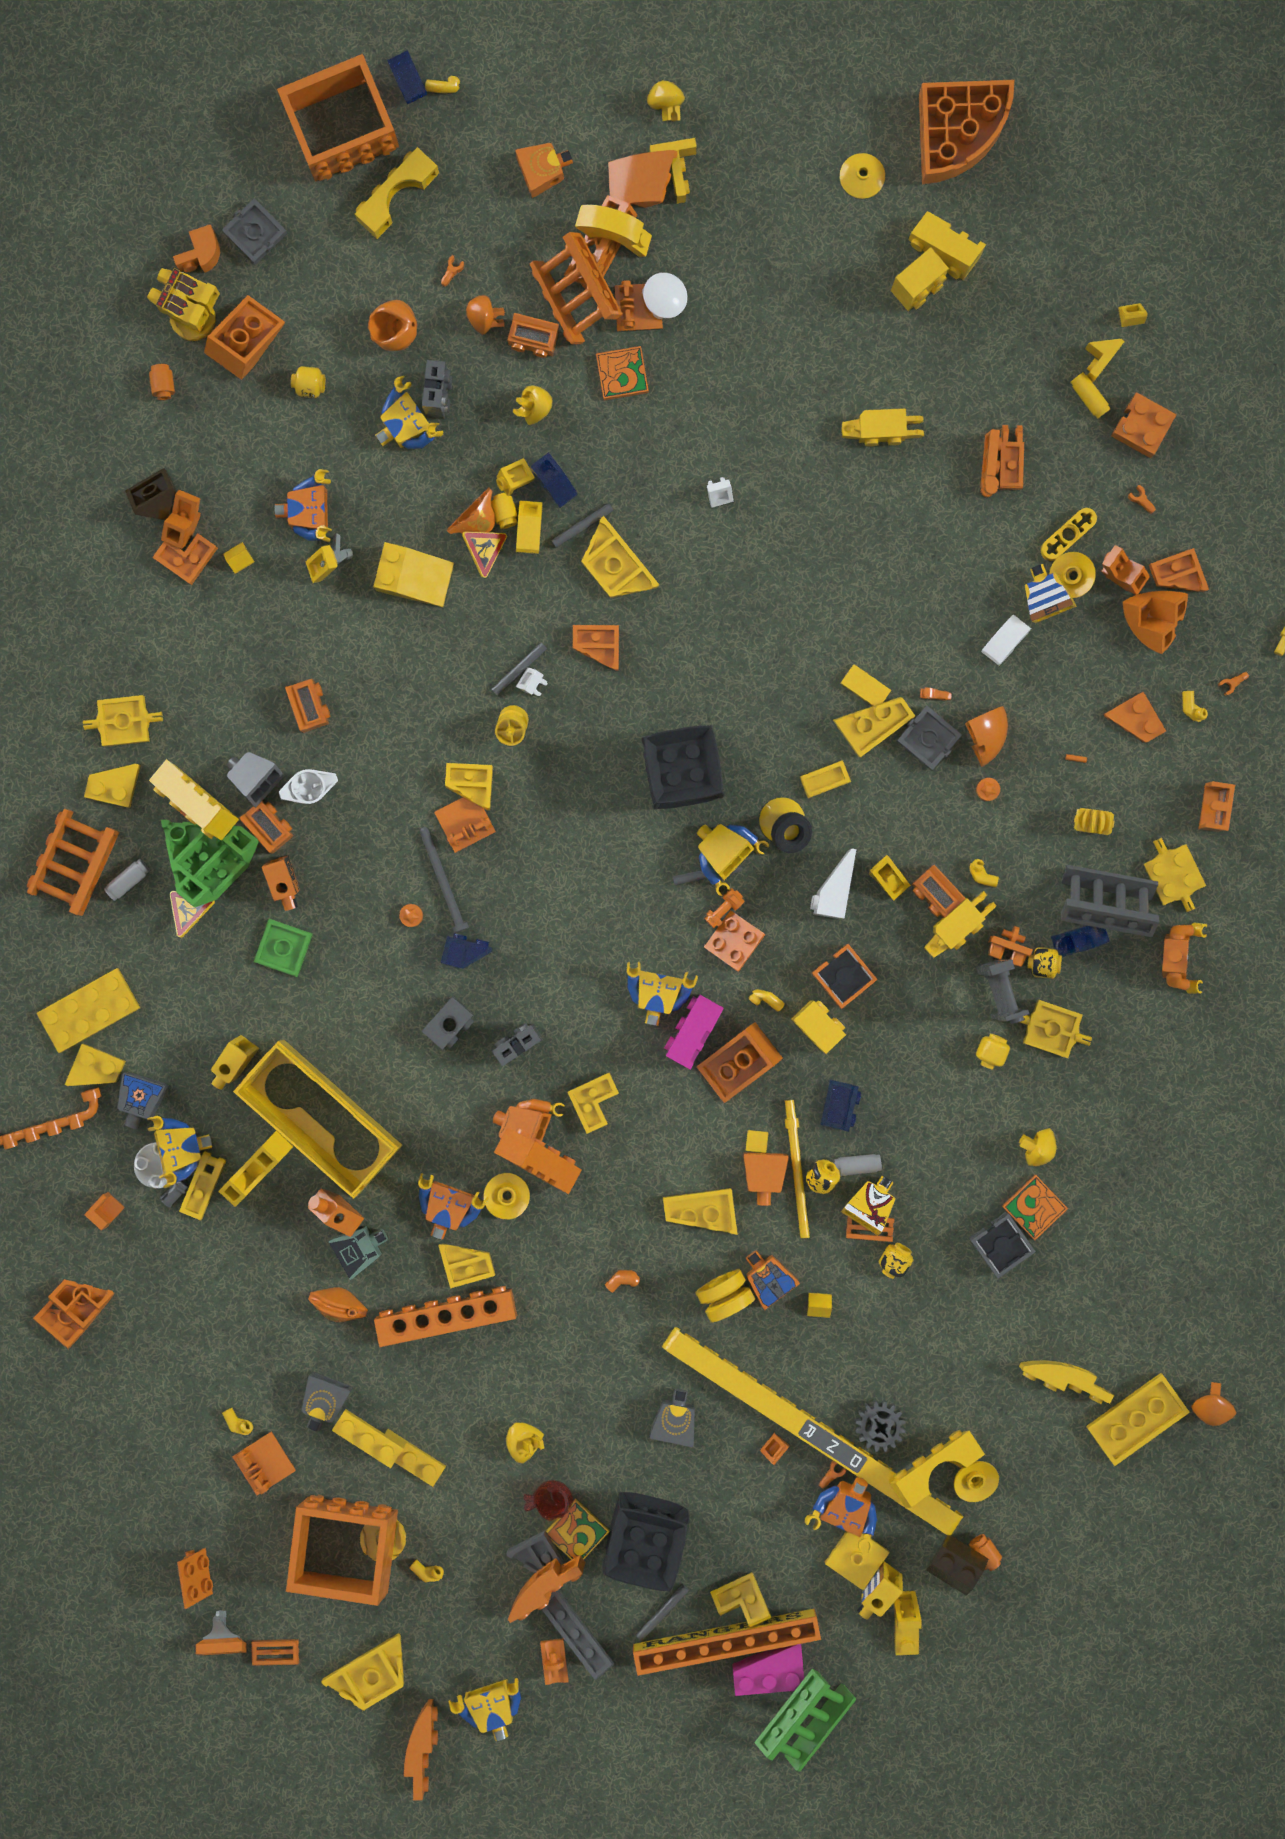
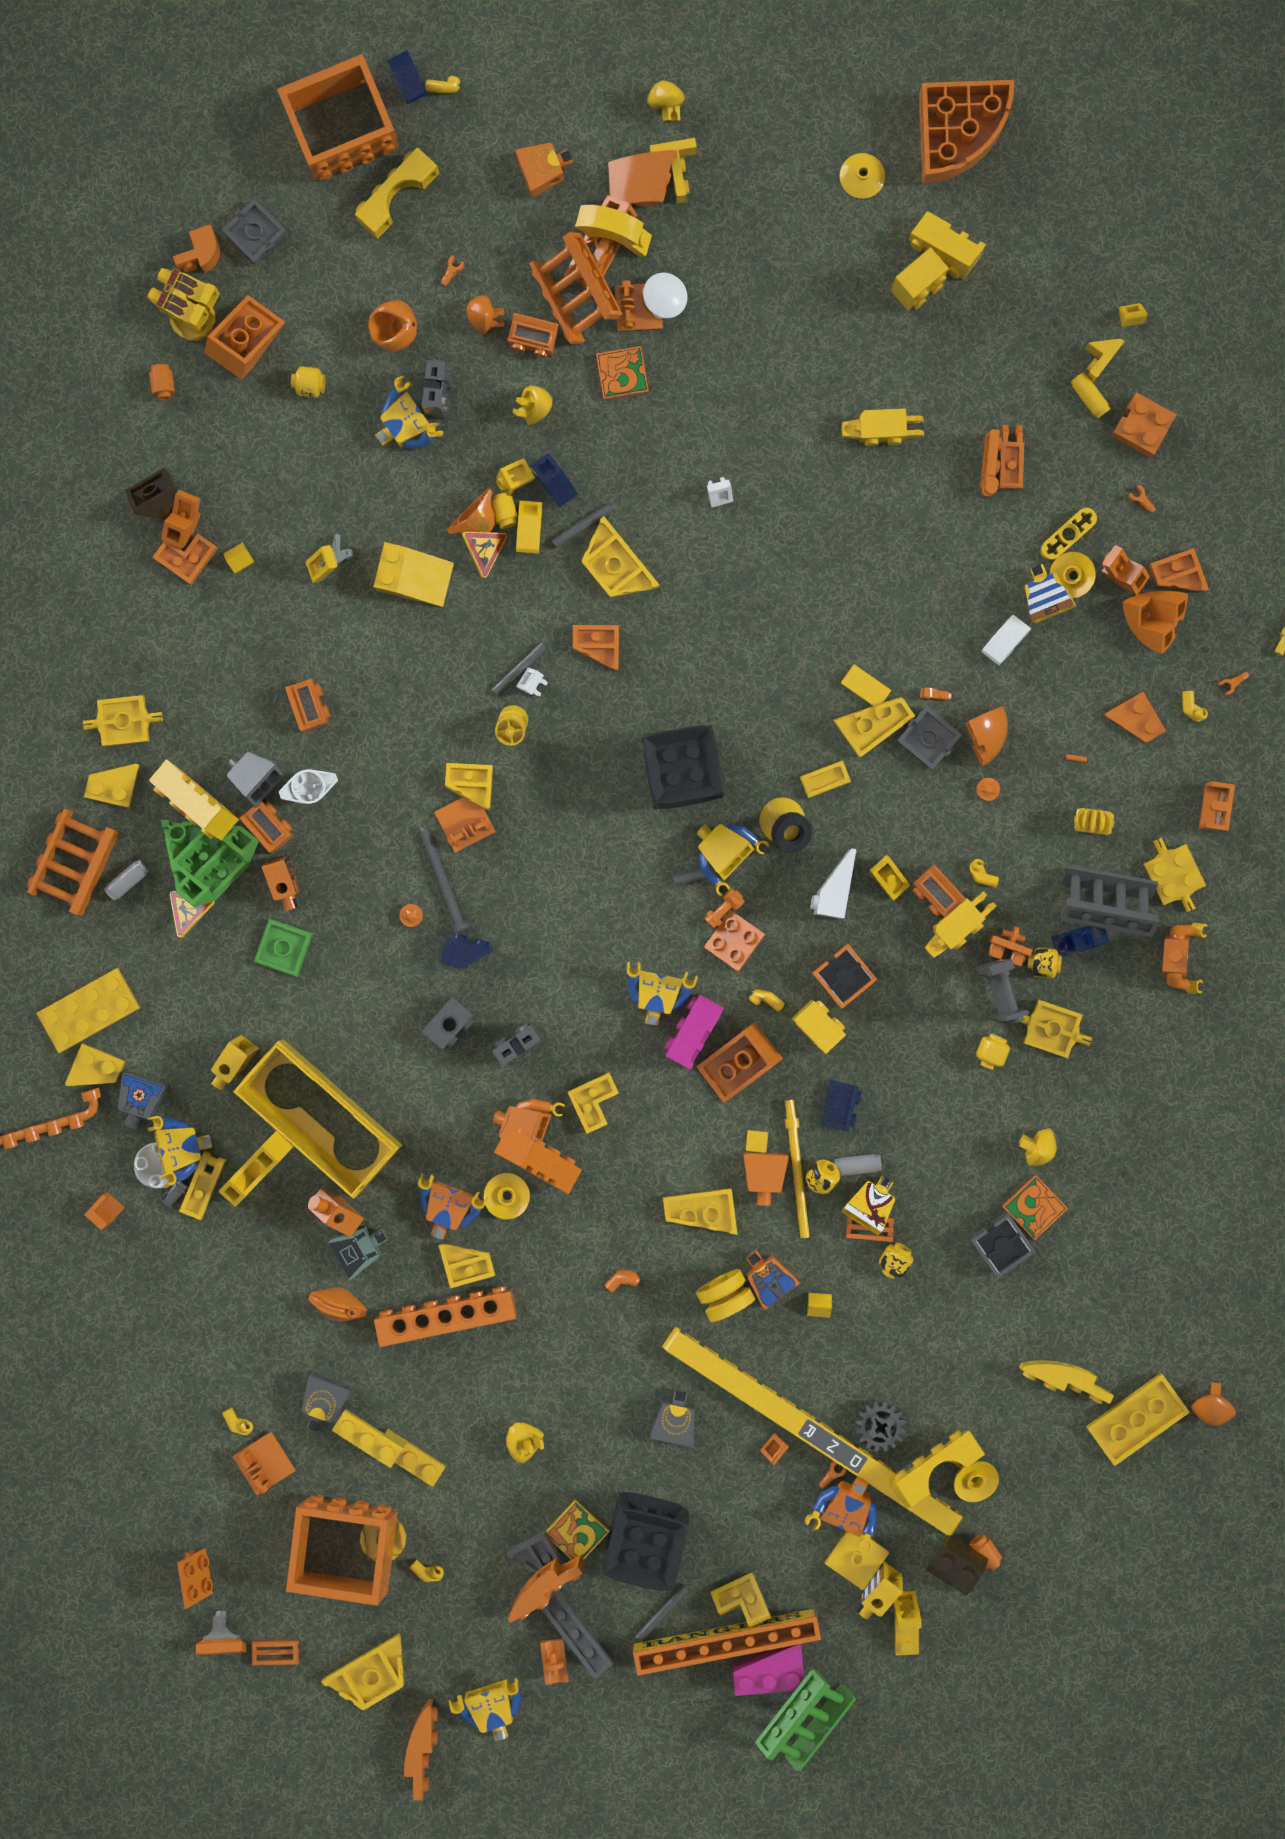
(77, 1310): orange slope -> none
(307, 508): torso -> none
(549, 1508): clear red hat -> none

